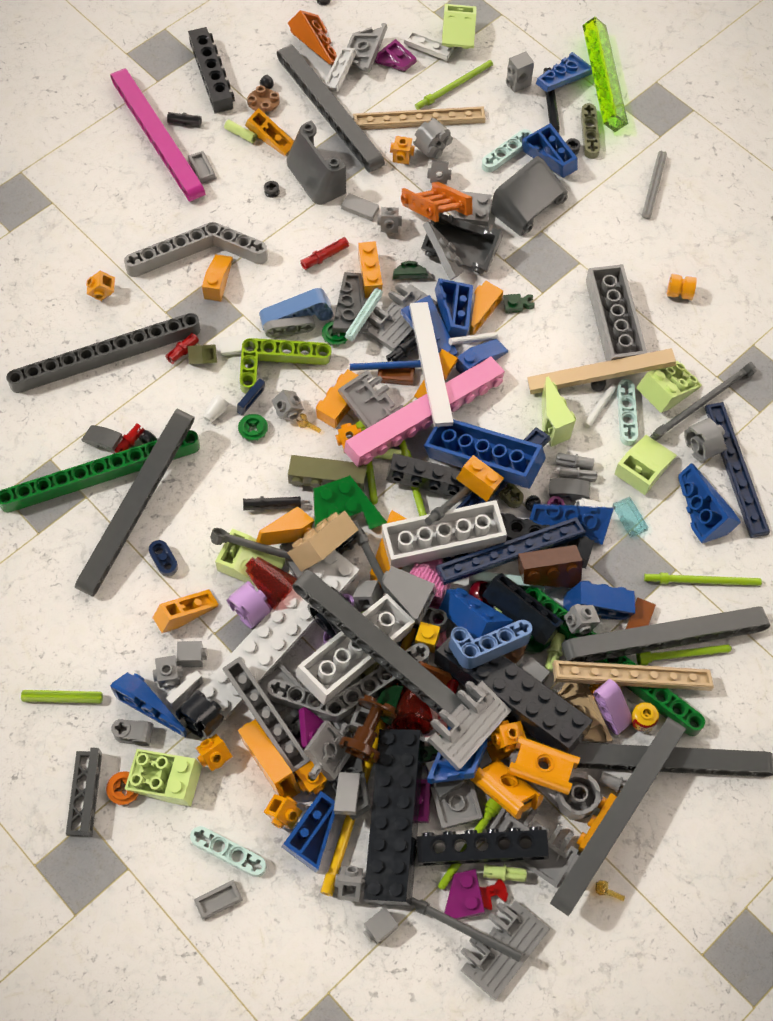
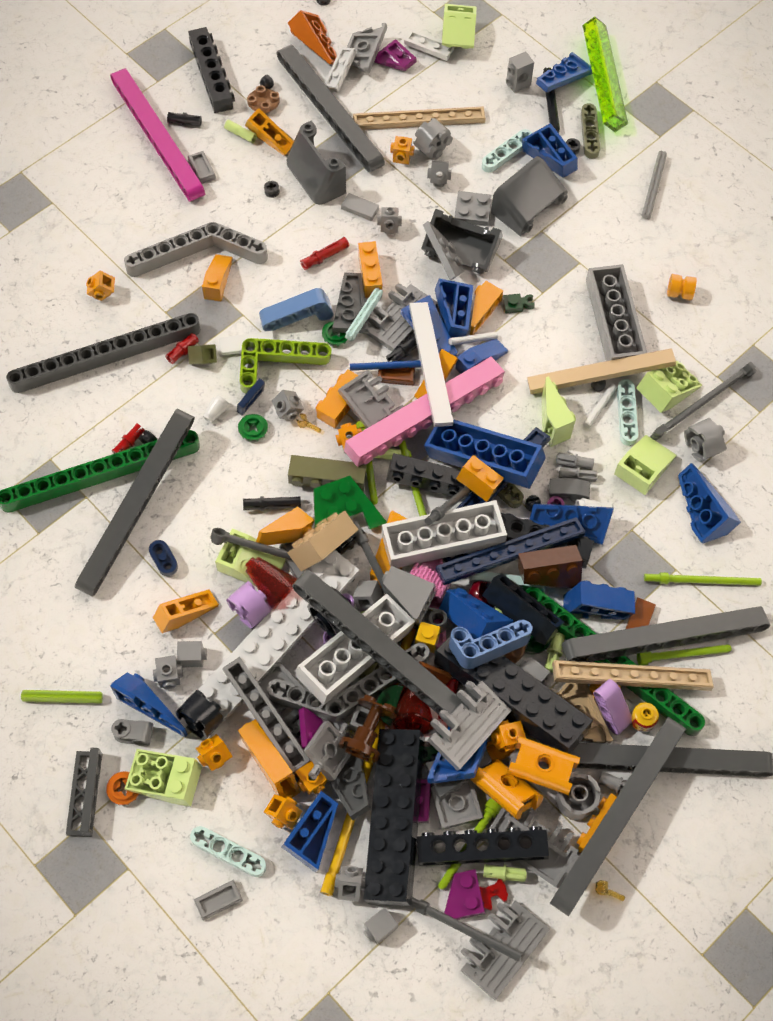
(103, 437): dark grey slope -> none
(189, 685): white plate -> none
(289, 326): light grey beam -> none
(347, 793): light grey tile -> none
(409, 270): dark green plate -> none
(430, 98): lime bar -> none
(437, 200): orange fence -> none
(582, 619): light grey brick -> none
(630, 517): clear light blue tile -> none
(739, 474): dark blue tile -> none

